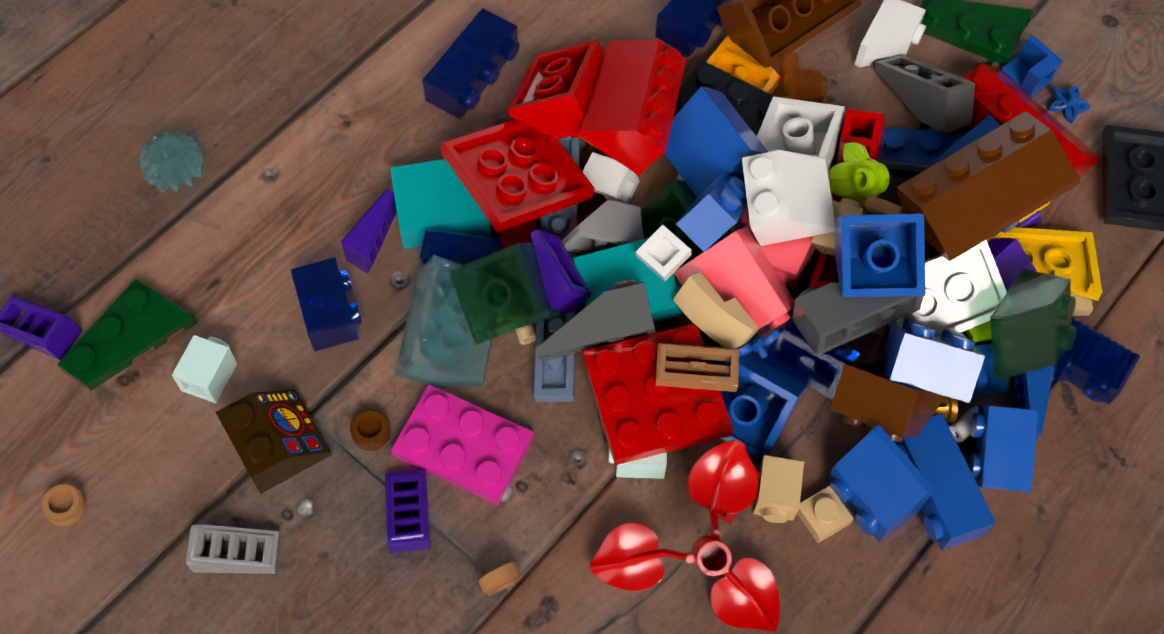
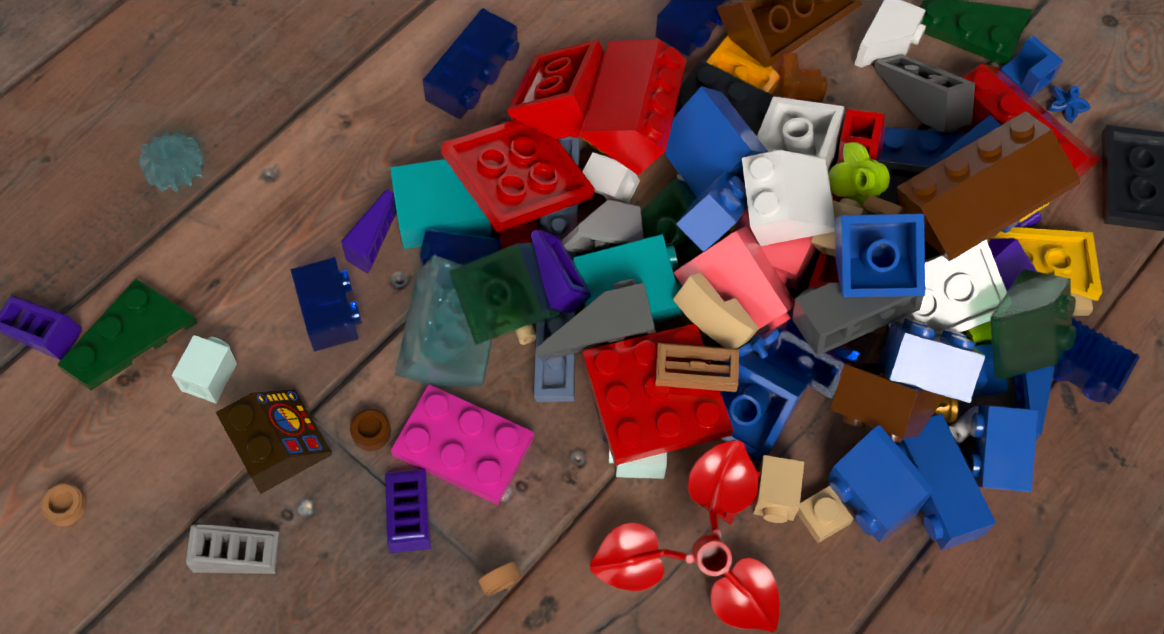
(663, 253): white plate -> none

